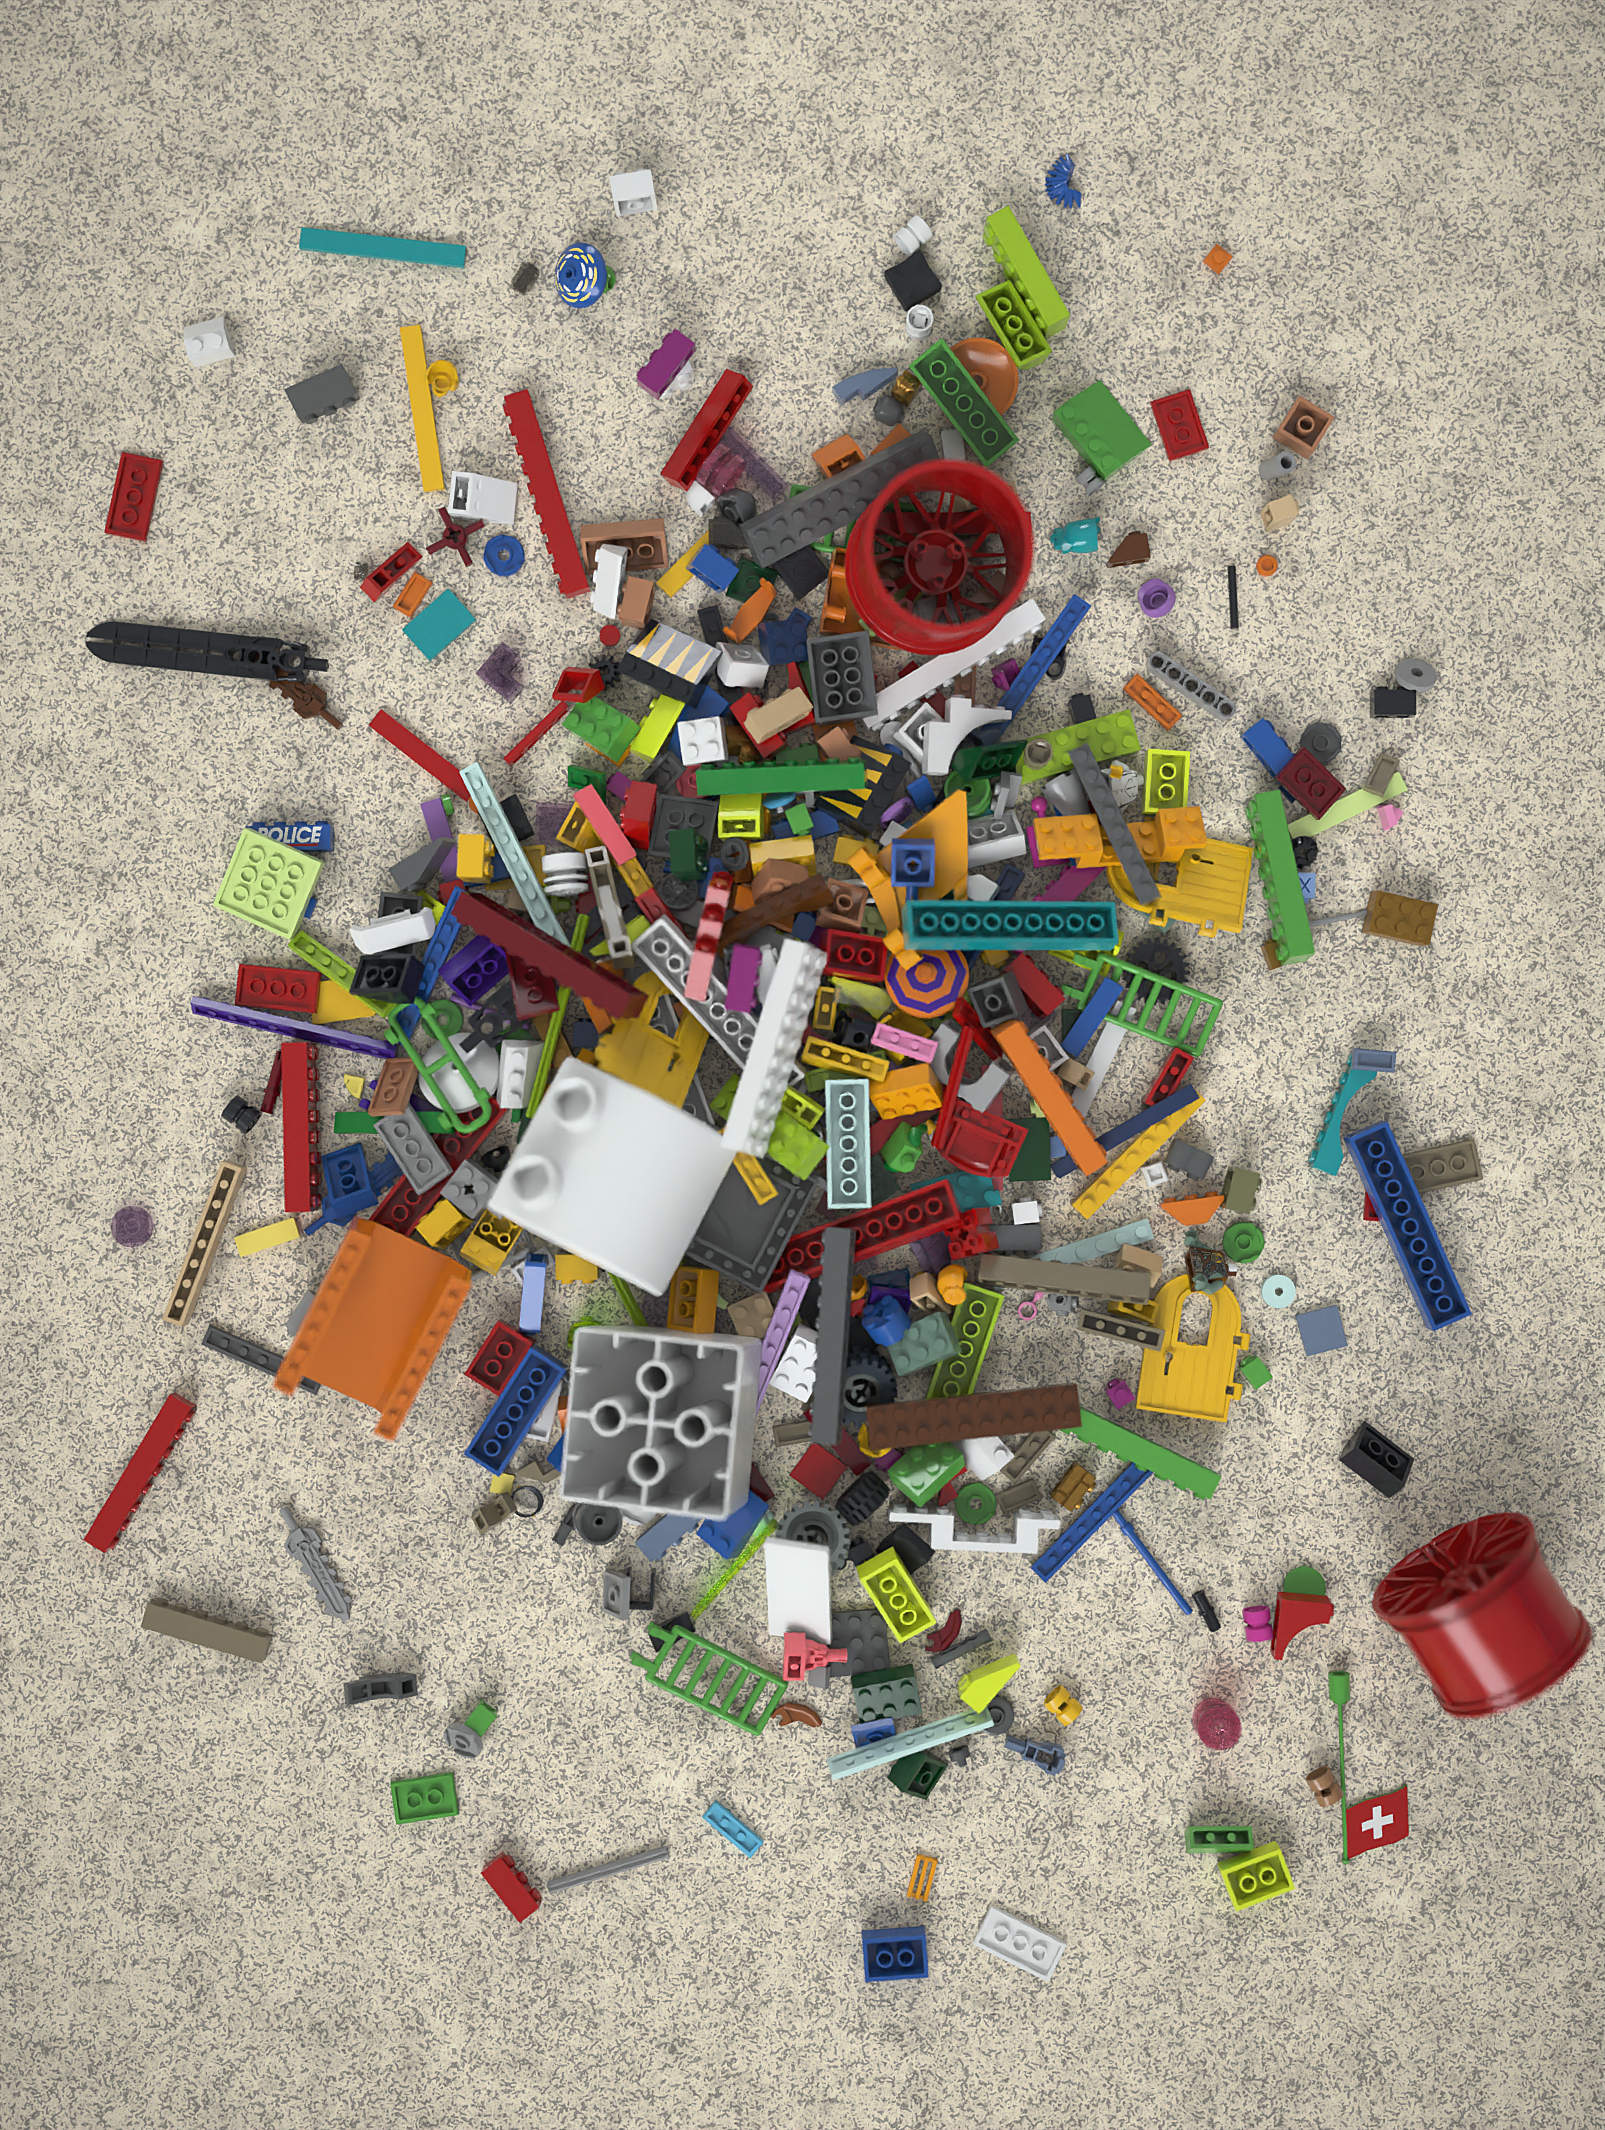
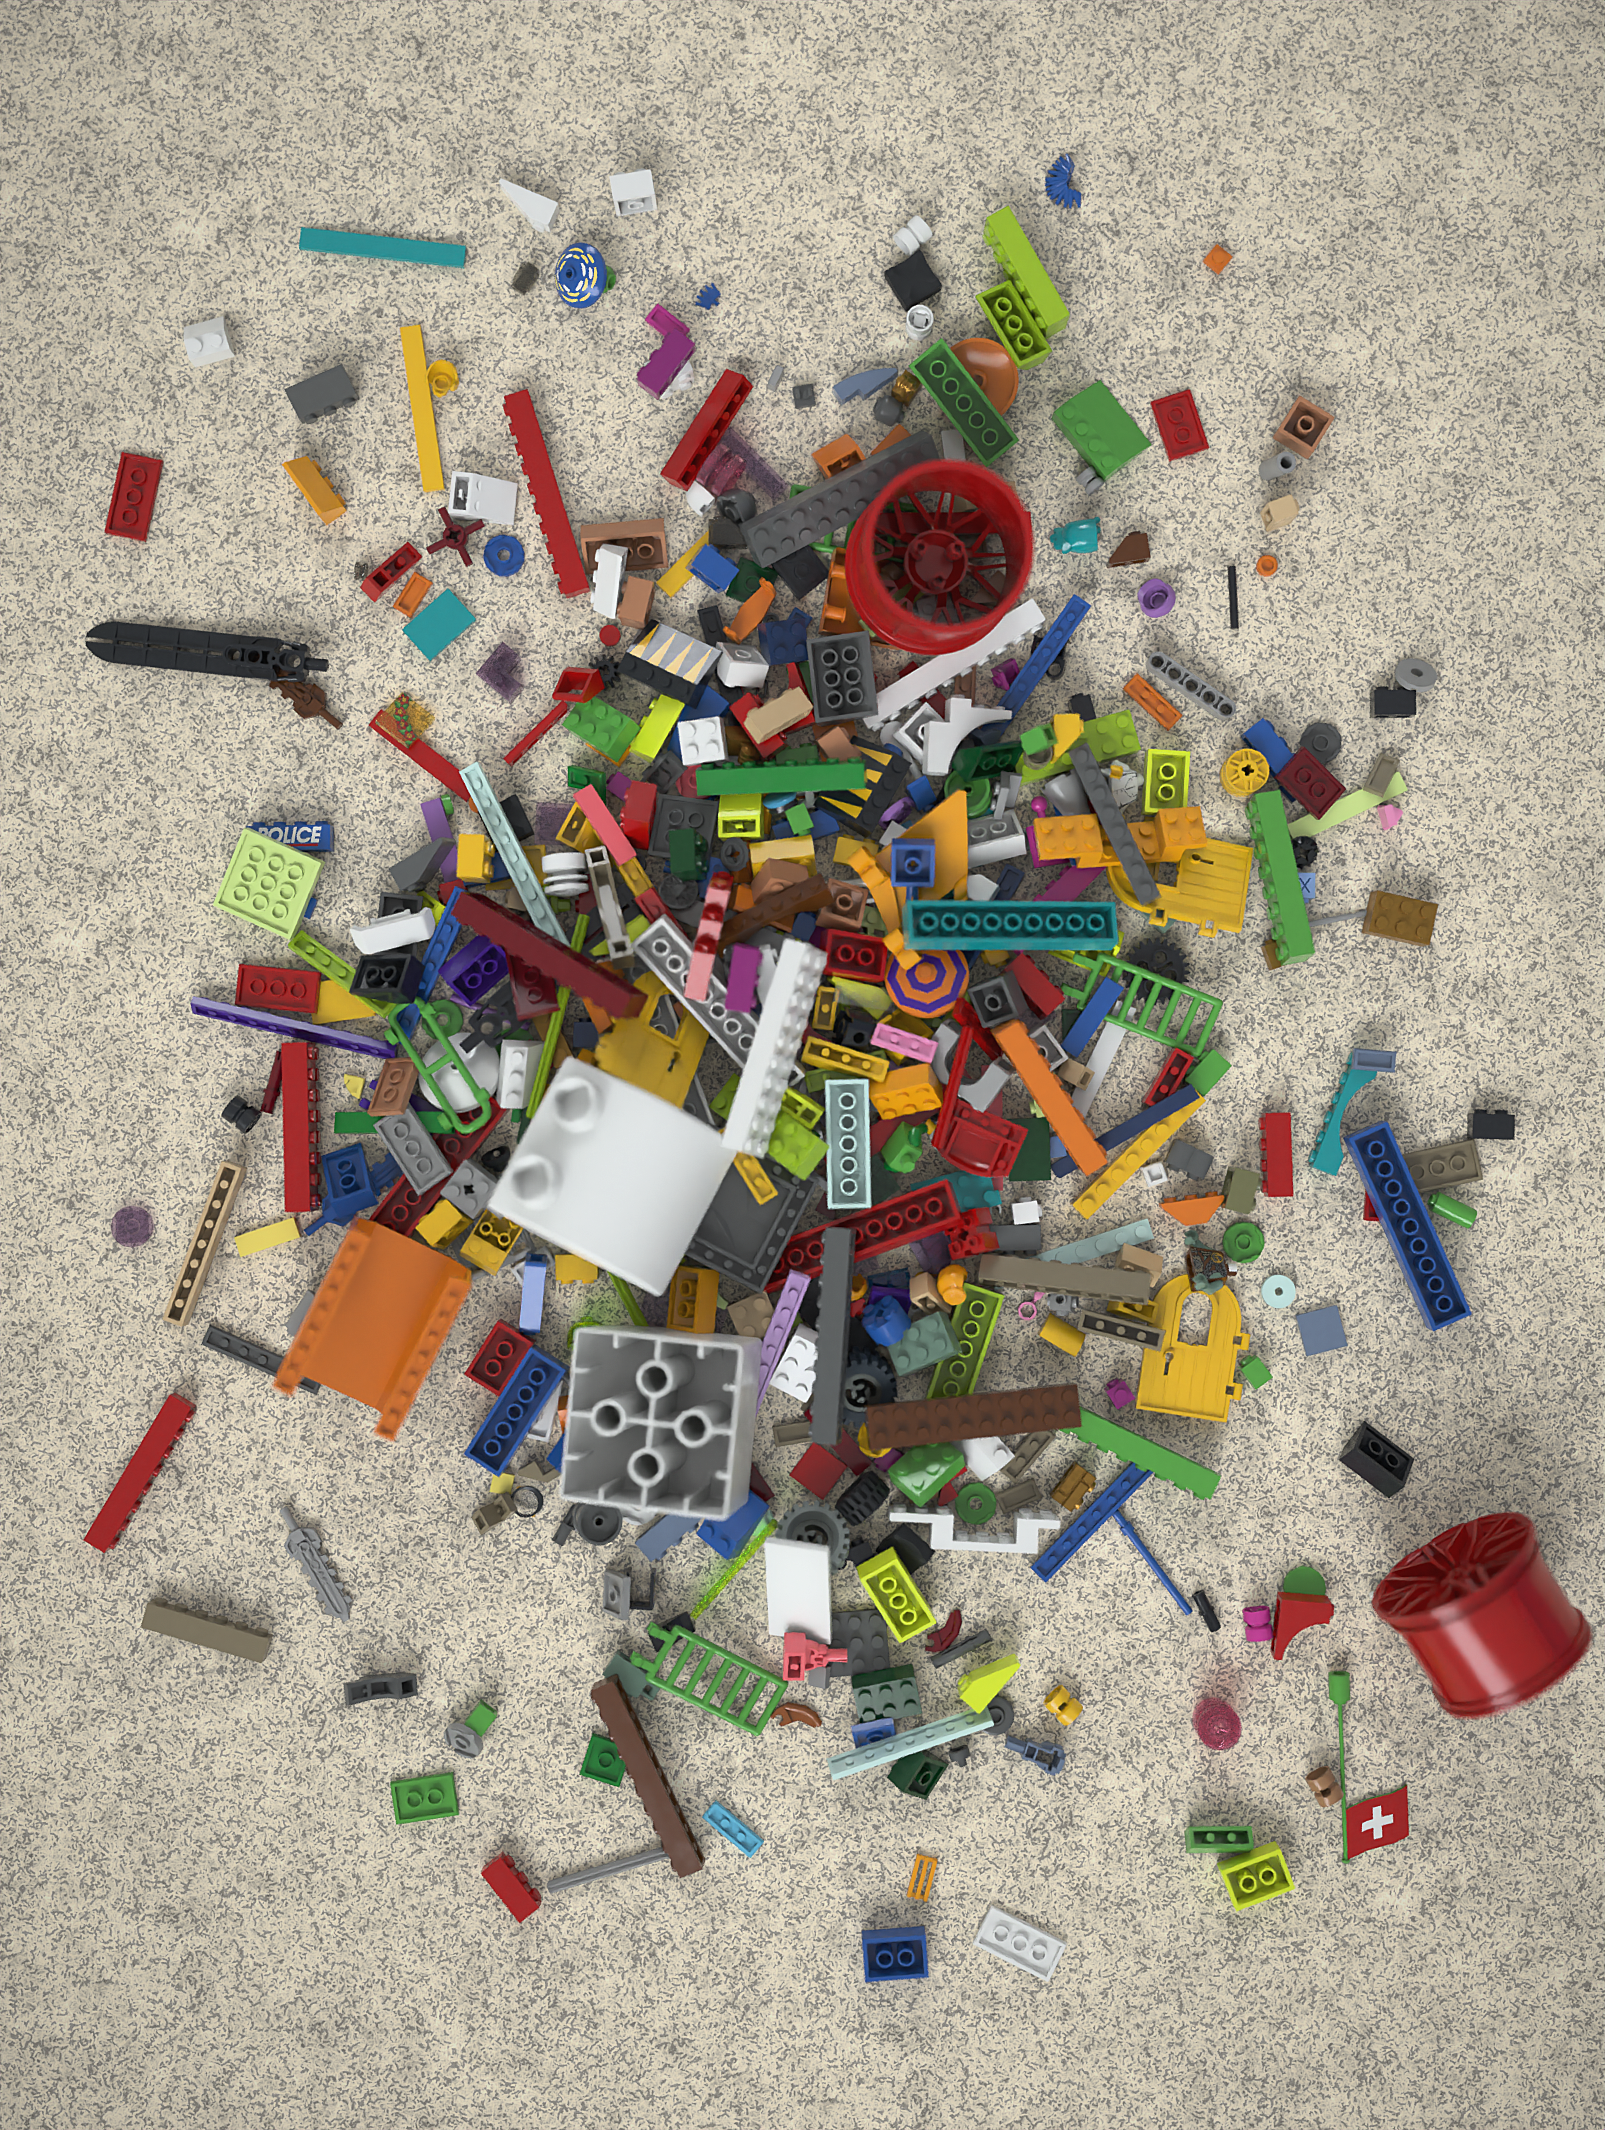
(316, 488): none -> light orange slope
(405, 720): none -> clear yellow tile
(537, 209): none -> white slope
(603, 1761): none -> green tile
(630, 1676): none -> sand green brick
(647, 1776): none -> reddish brown brick
(664, 321): none -> dark pink tile
(709, 297): none -> blue piece
(775, 378): none -> light grey tile
(804, 396): none -> dark grey tile
(1038, 739): none -> bright green brick
(1062, 1334): none -> yellow brick
(1067, 730): none -> yellow slope
(1206, 1071): none -> bright green brick
(1233, 777): none -> yellow wheel
(1277, 1154): none -> red brick
(1452, 1209): none -> bright green brick
(1490, 1126): none -> black brick

